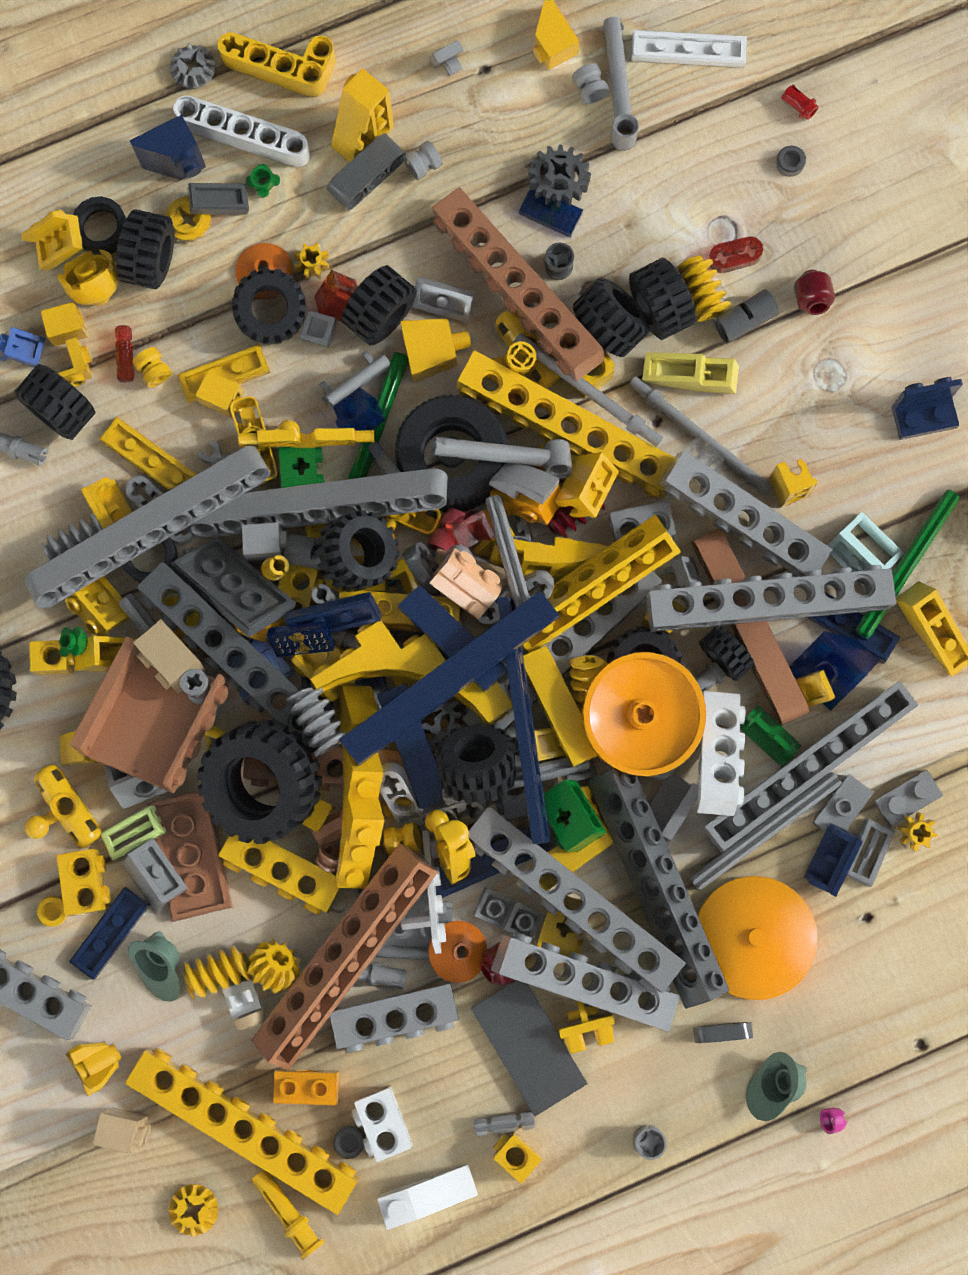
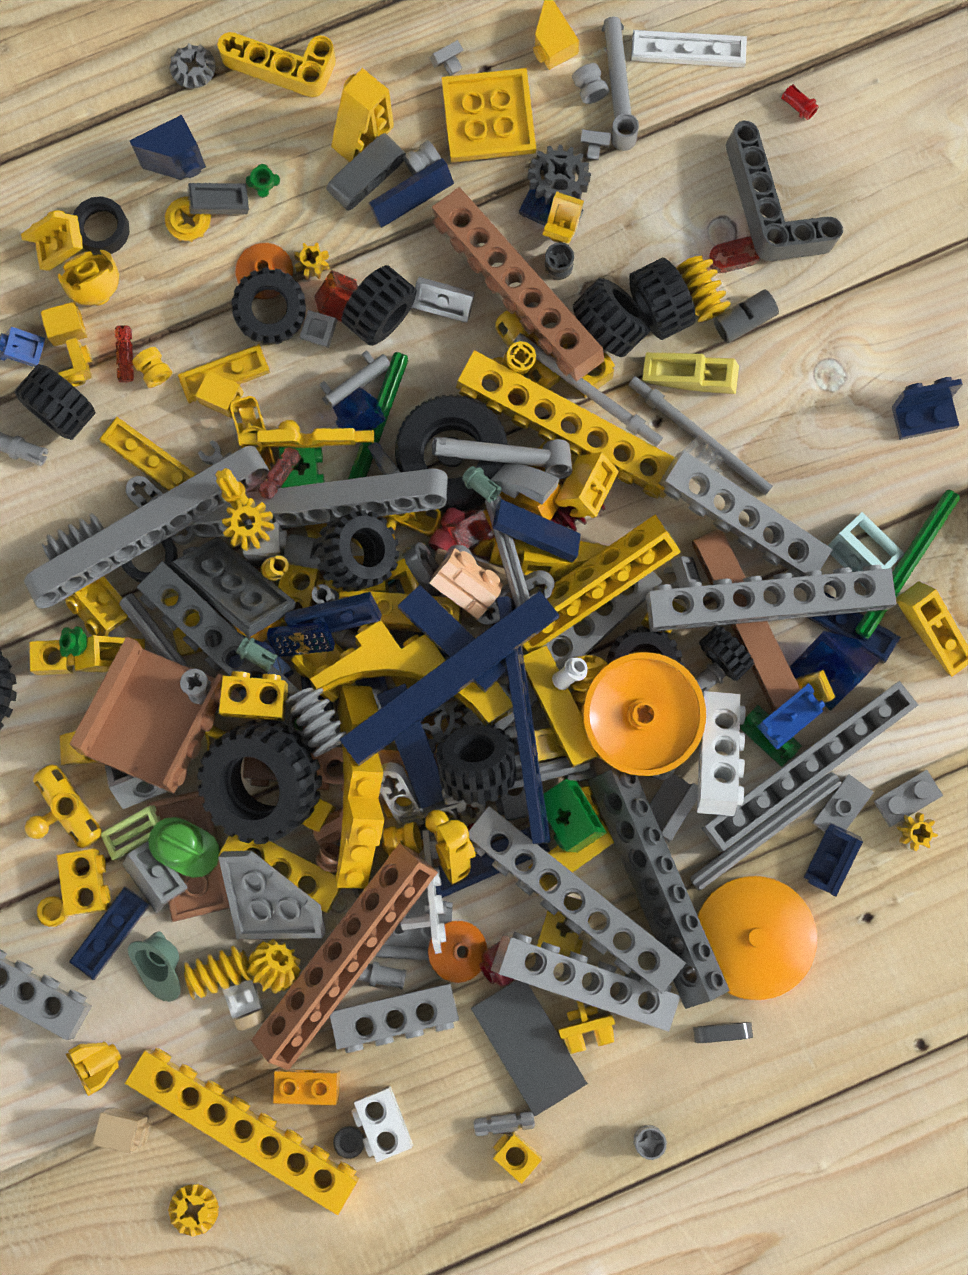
(106, 501): yellow hinge -> none
(145, 249): black tyre -> none
(167, 654): tan brick -> none
(184, 847): none -> bright green piece
(231, 488): none -> yellow axle
(252, 140): white beam -> none
(252, 705): none -> yellow brick
(256, 654): none -> sand green pin
(259, 522): none -> yellow gear
(266, 902): none -> light grey plate
(279, 473): none -> clear red axle
(295, 1225): yellow pin -> none
(411, 192): none -> dark blue tile
(426, 1196): white slope -> none
(432, 346): yellow torso -> none
(476, 479): none -> sand green pin
(488, 115): none -> yellow plate
(507, 913): light grey slope -> none
(536, 530): none -> dark blue tile
(563, 218): none -> yellow bracket
(573, 670): none -> white pin
(595, 140): none -> light grey tile
(635, 516): light grey brick -> none
(746, 148): none -> dark grey beam
(775, 1086): sand green piece -> none
(789, 486): yellow hinge -> none
(790, 161): dark grey tile -> none
(791, 717): none -> blue hinge
(814, 292): dark red head -> none
(827, 1122): dark pink hinge -> none
(878, 828): light grey tile -> none

